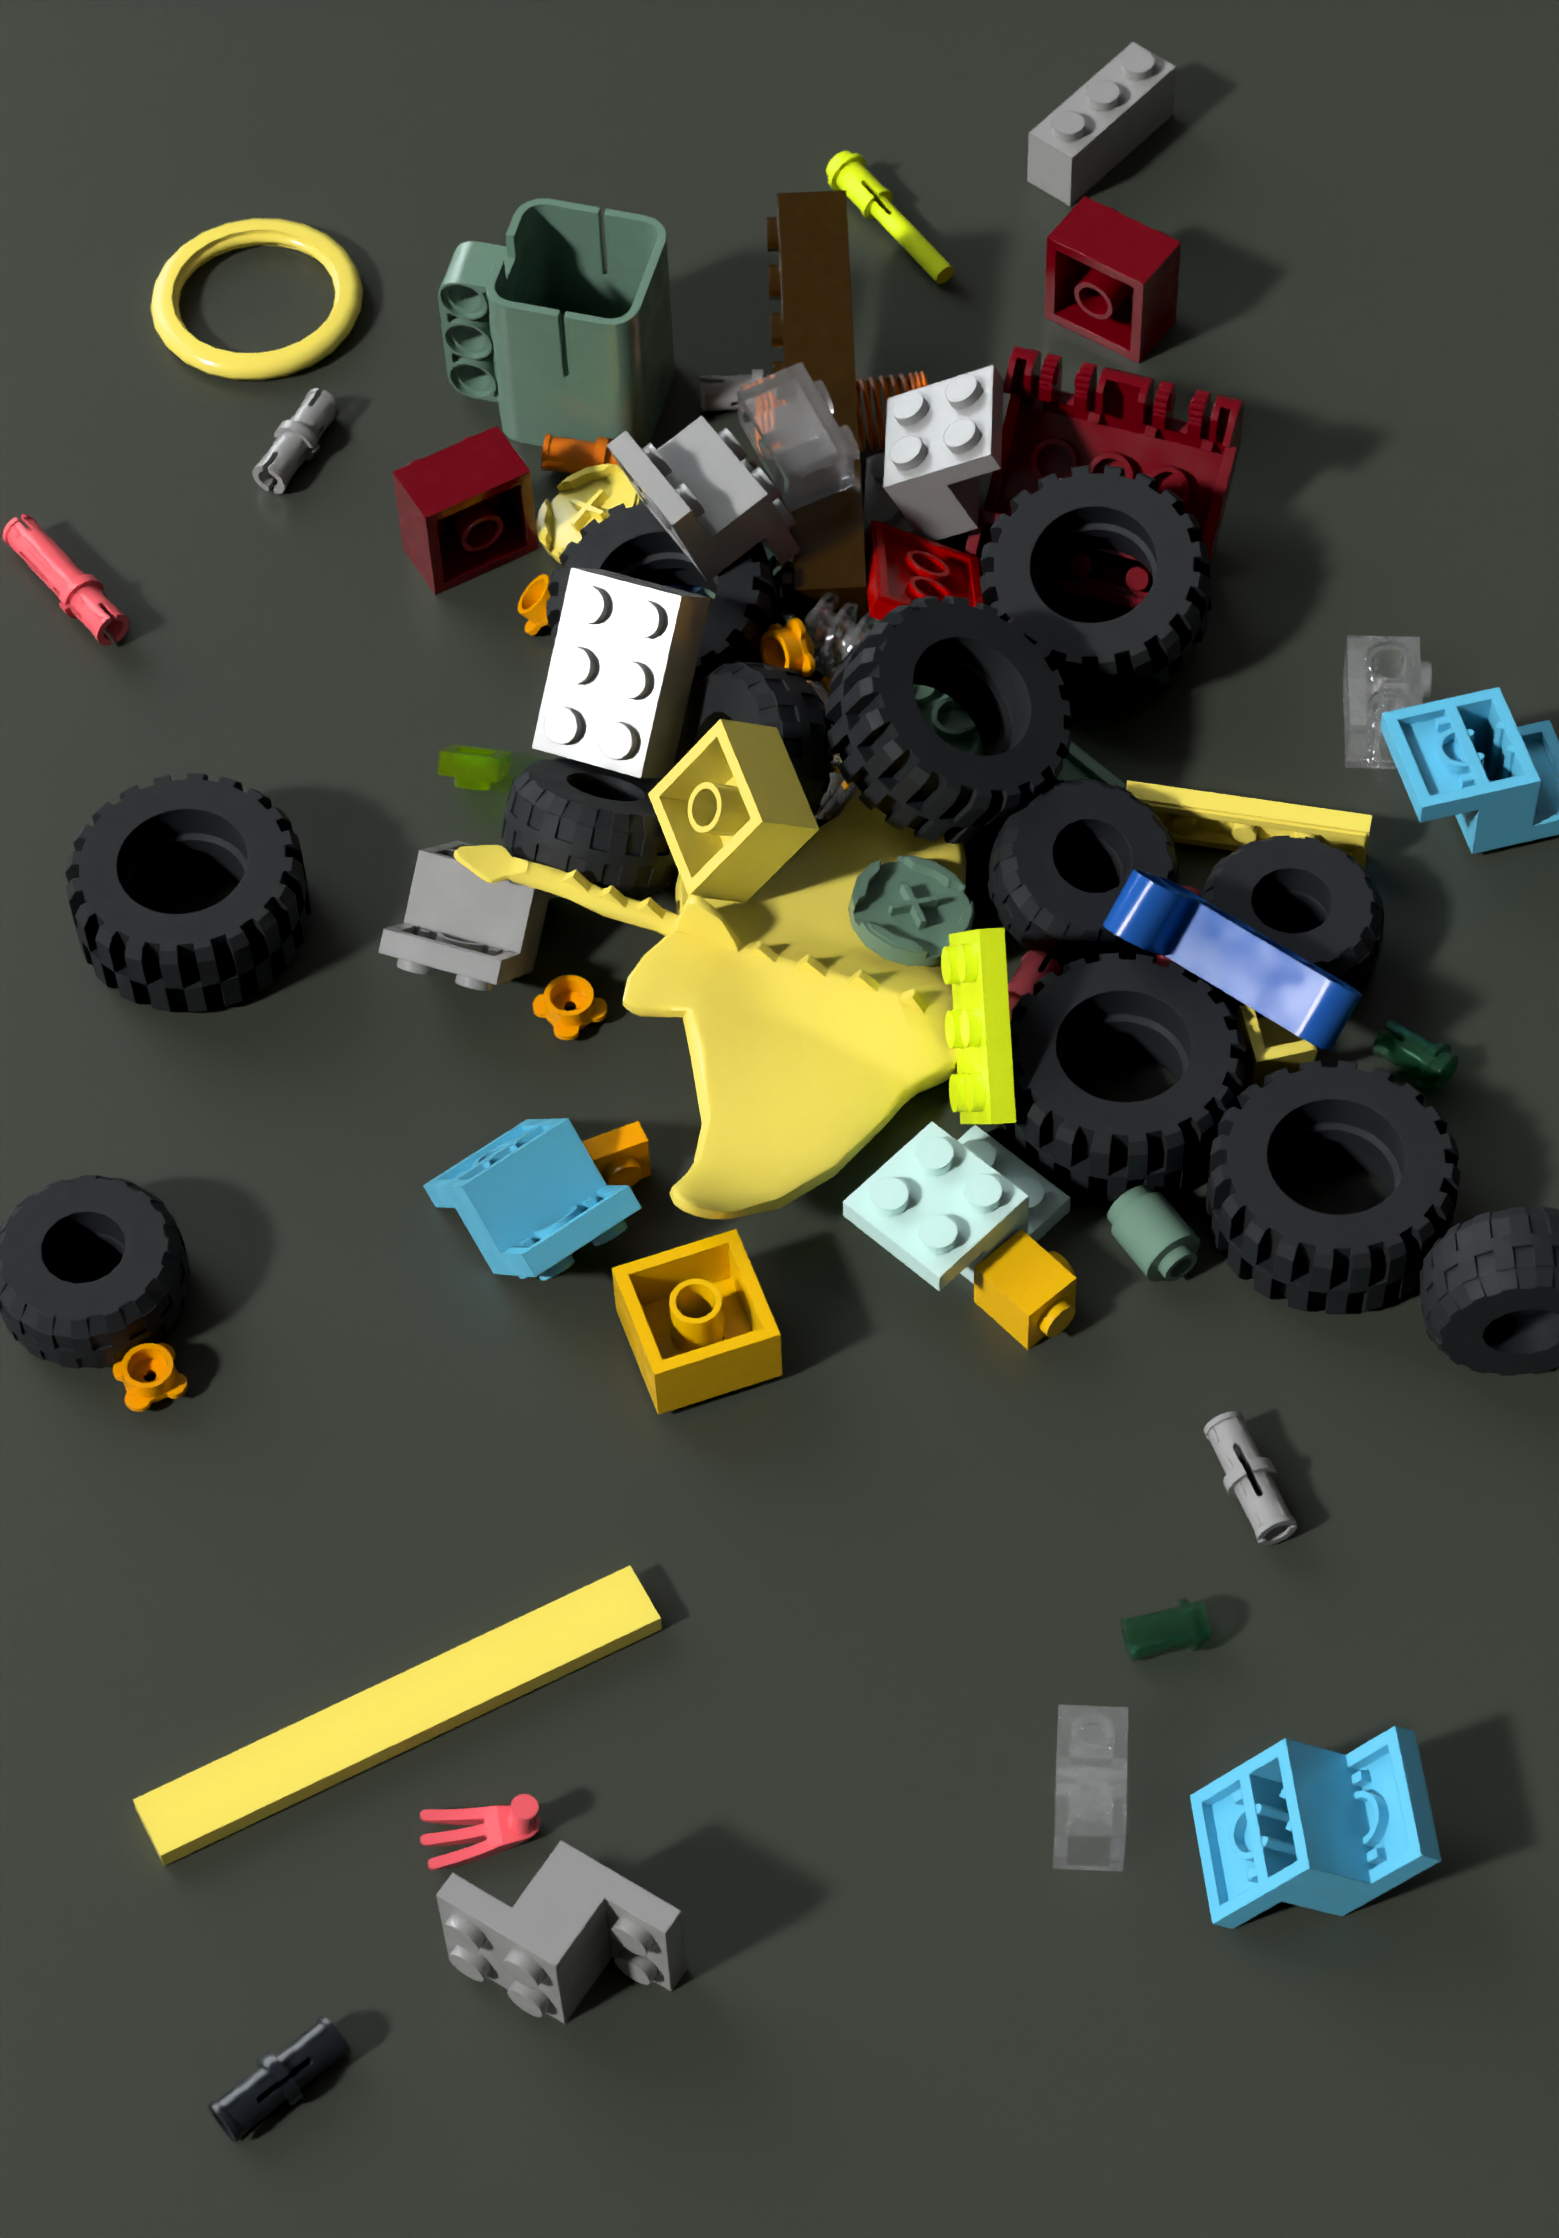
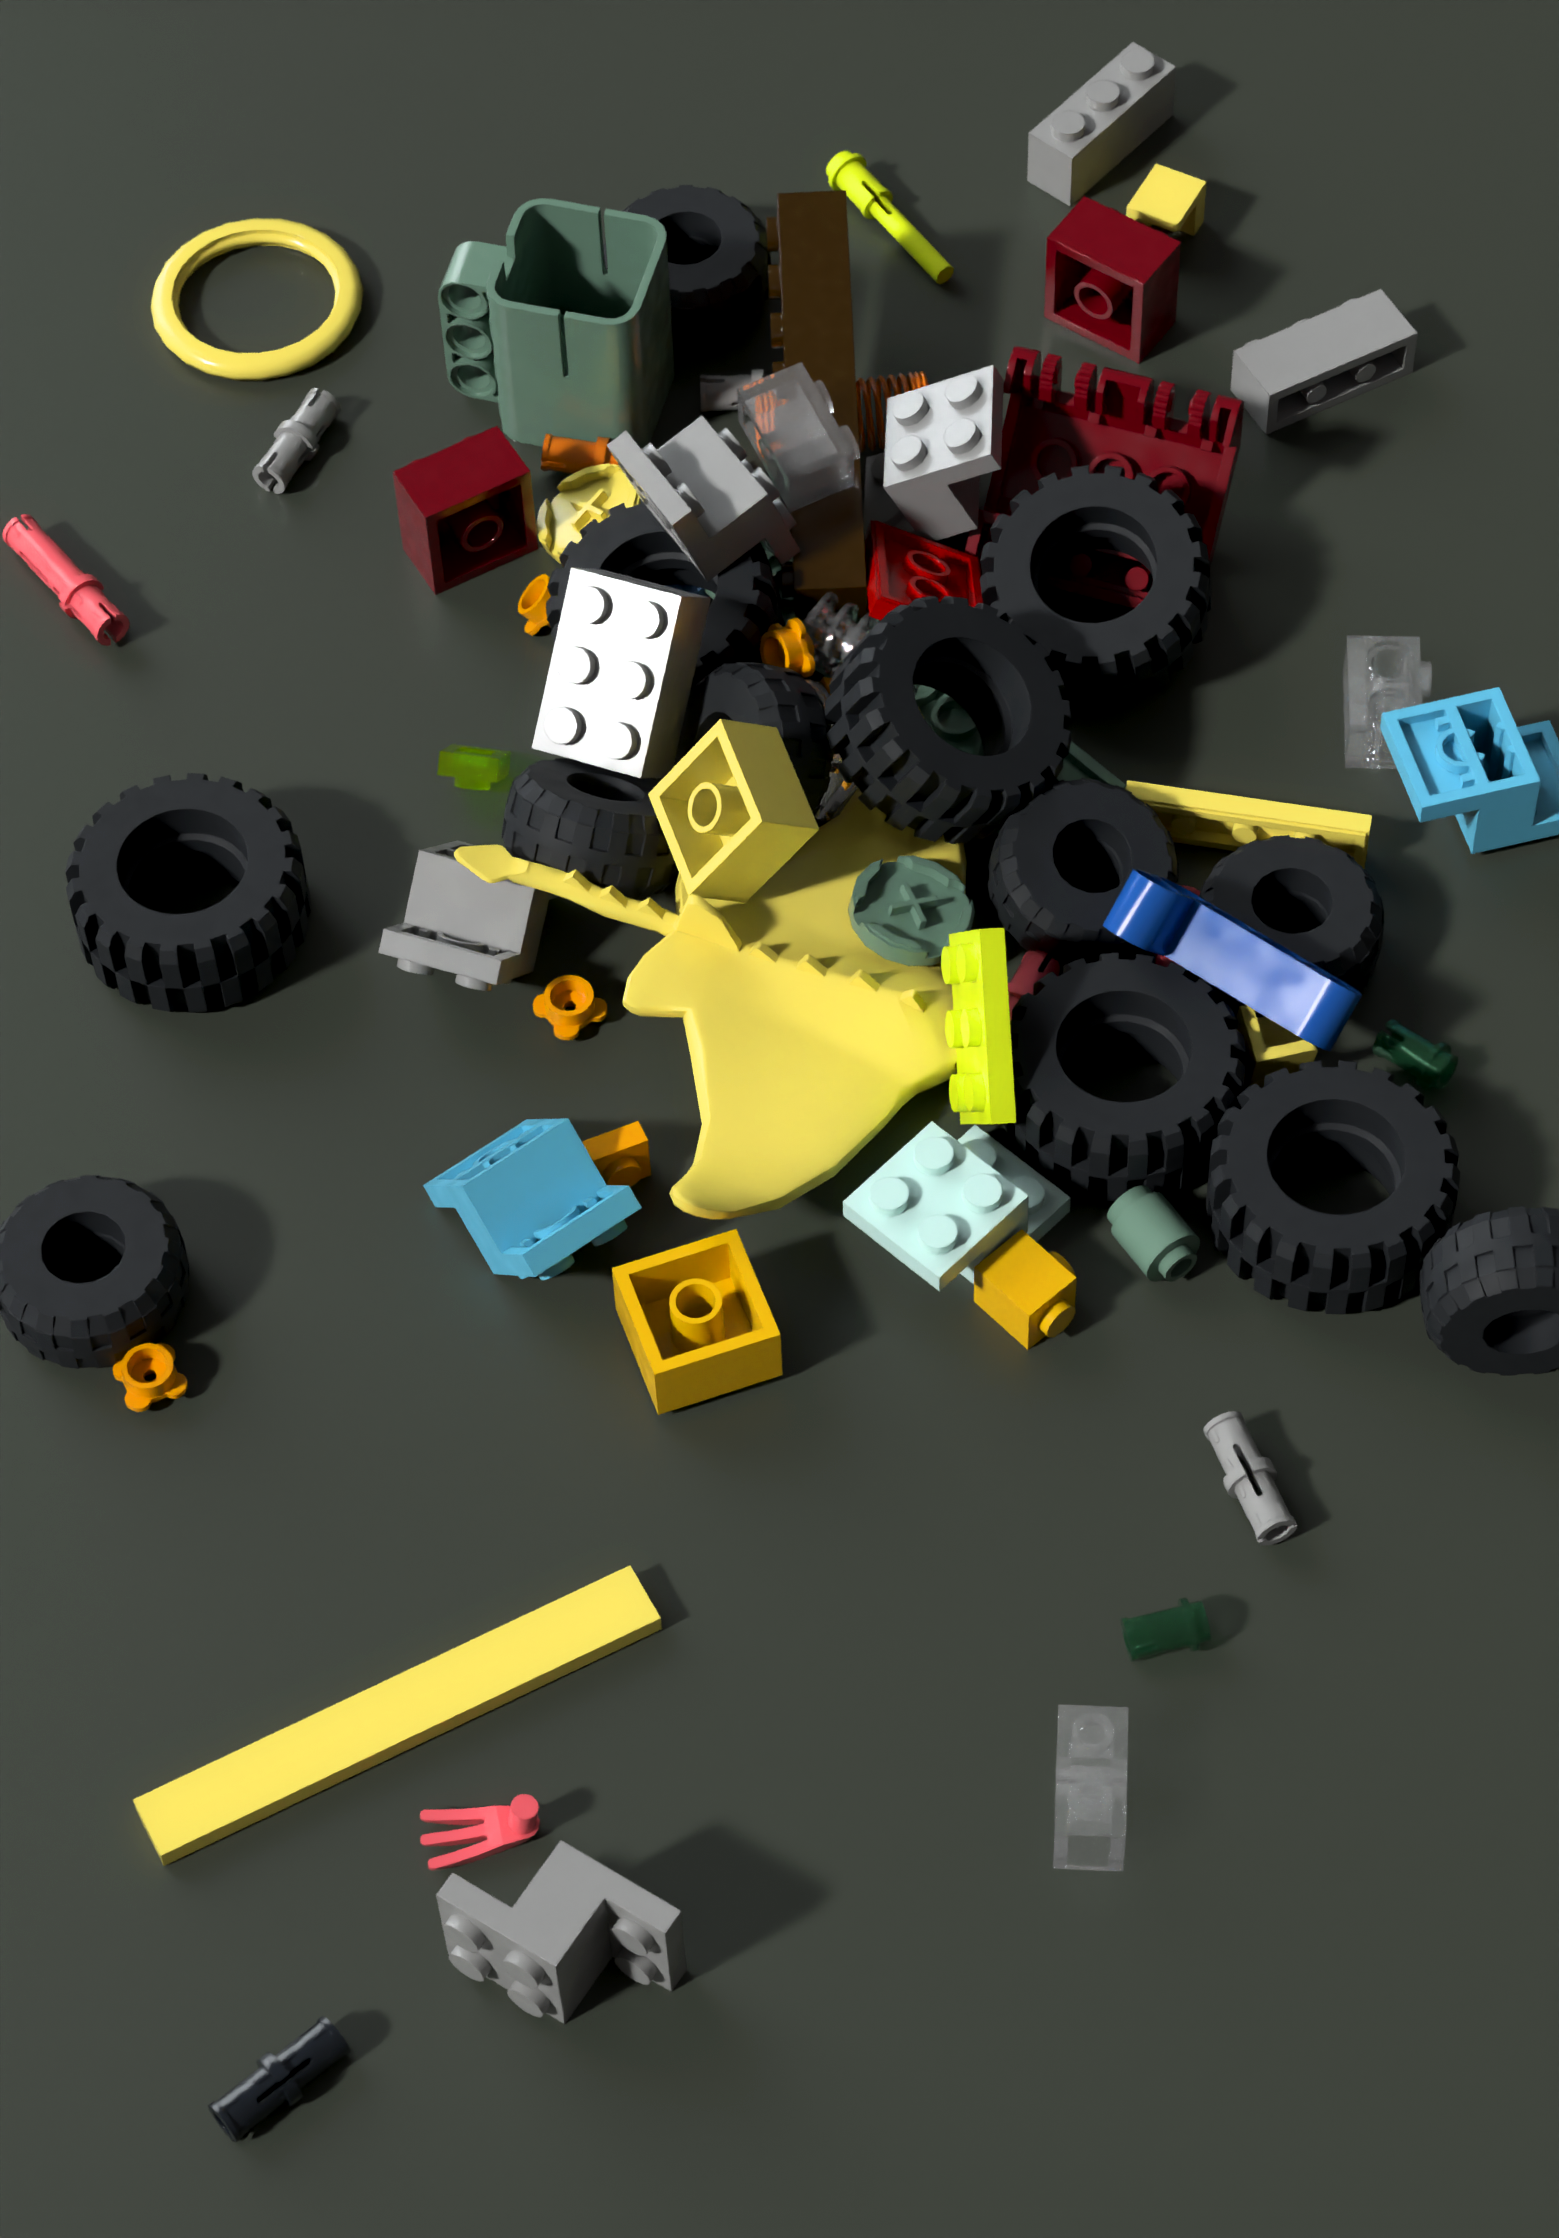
(713, 261): none -> black tyre
(1169, 201): none -> light yellow panel
(1314, 1827): medium azure bracket -> none
(1323, 361): none -> light grey brick

